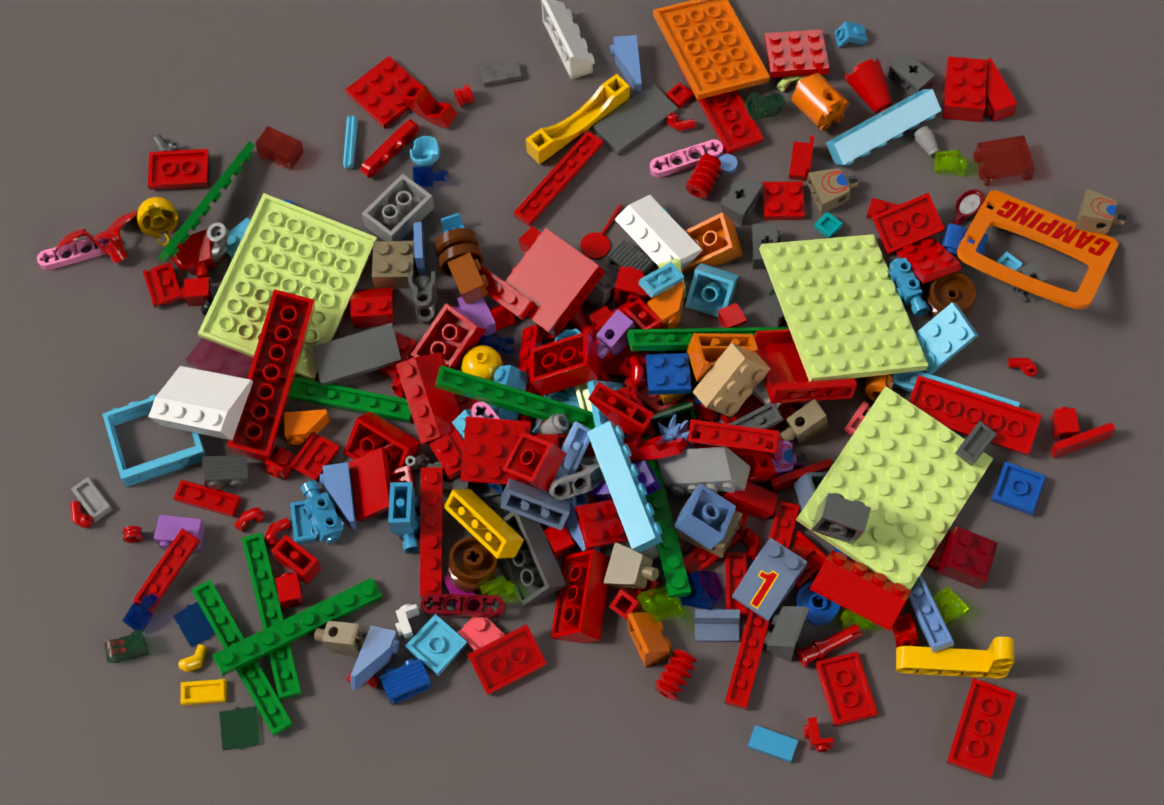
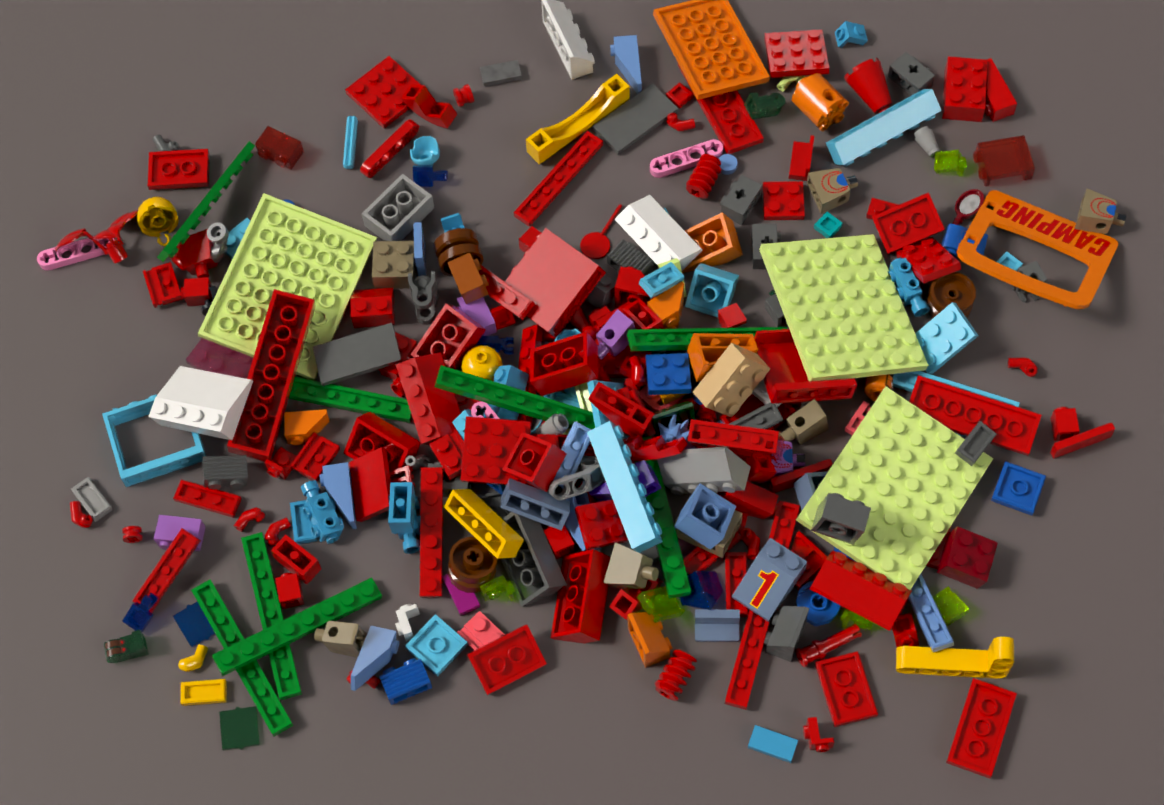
(463, 603): dark red beam -> none

